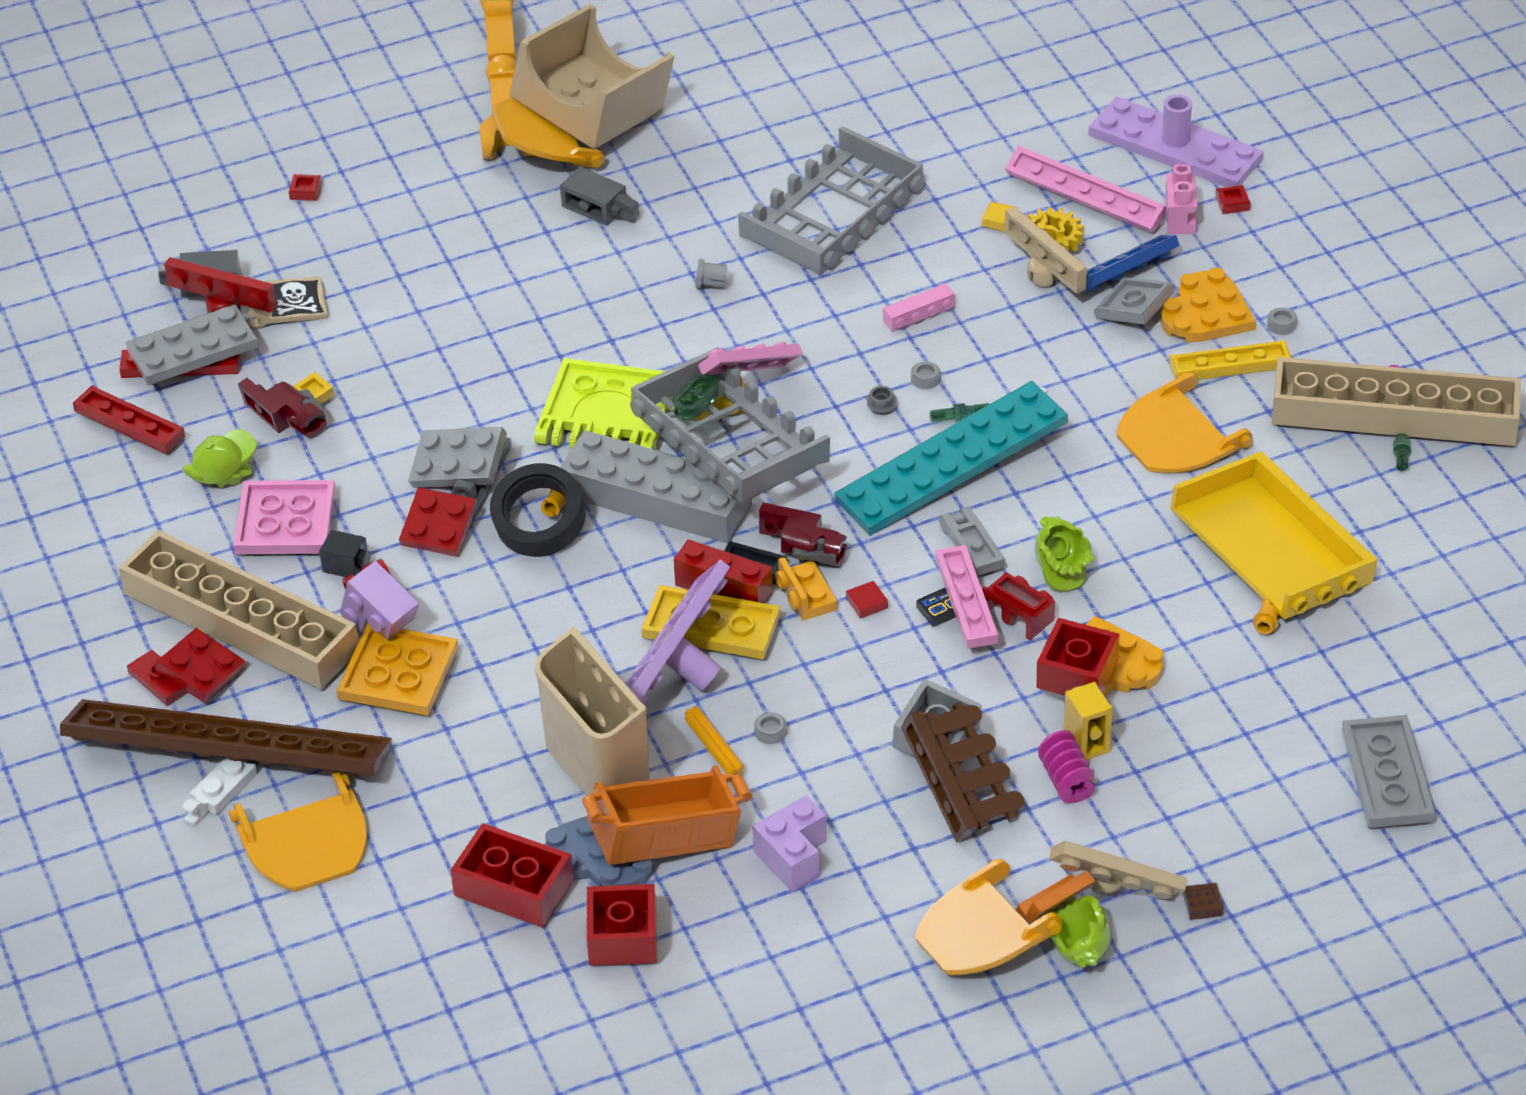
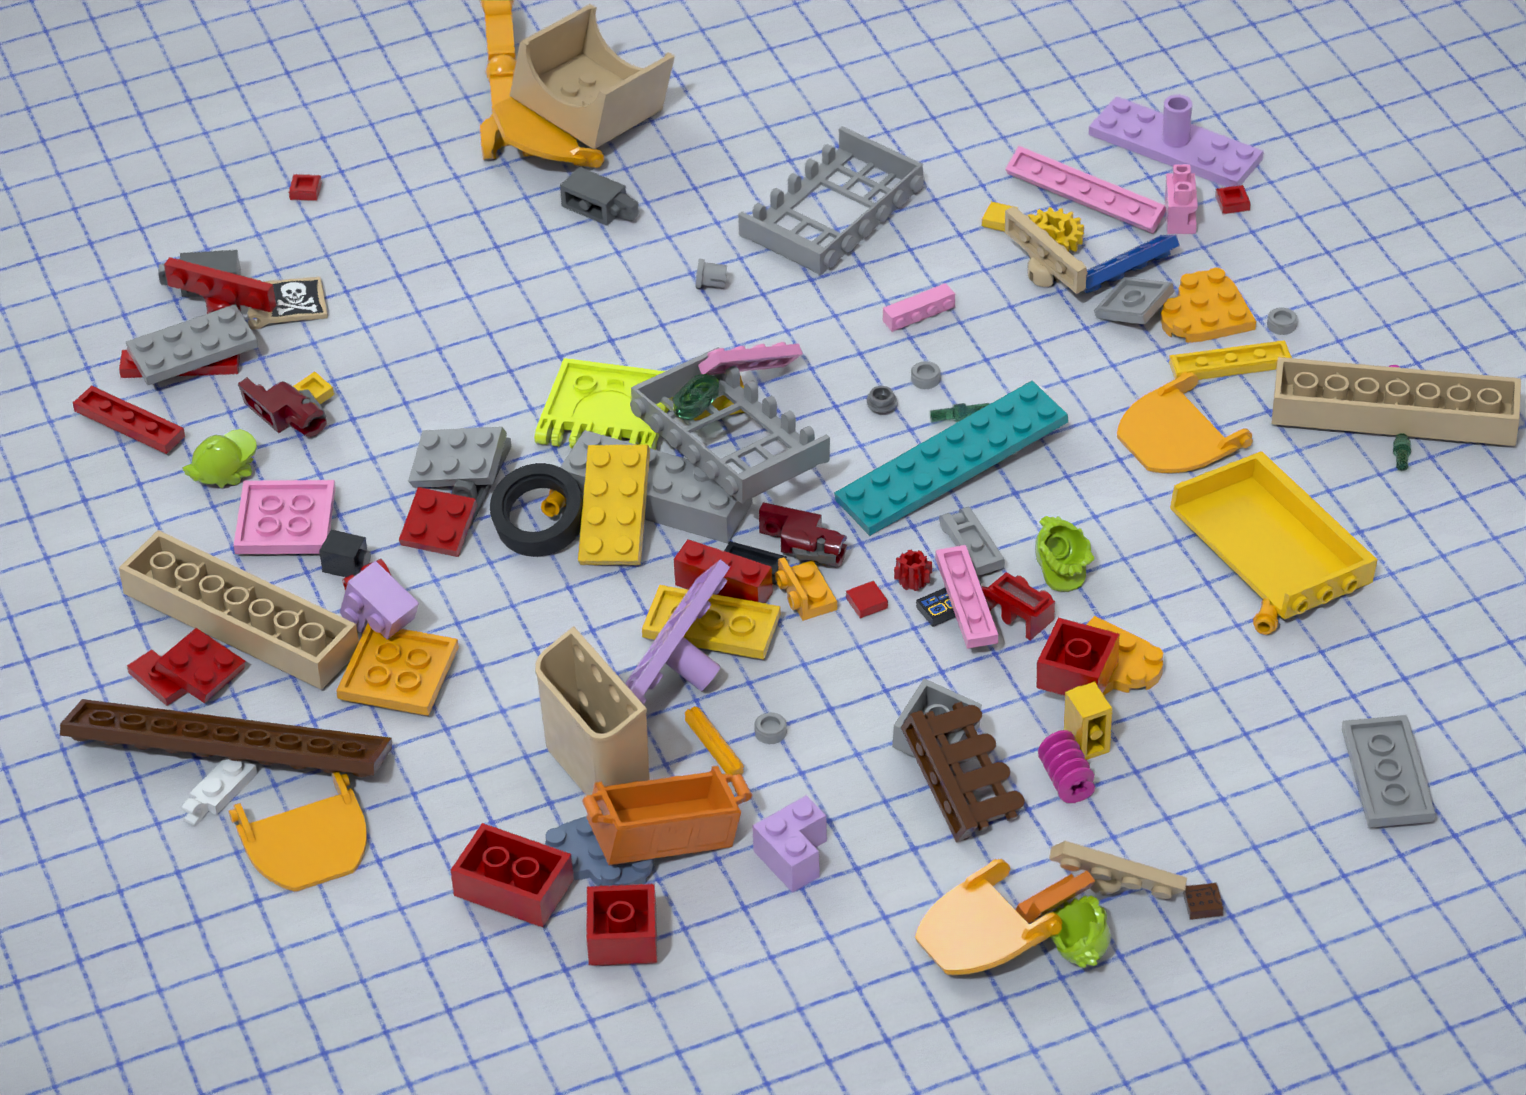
(614, 505): none -> yellow plate
(913, 570): none -> red gear

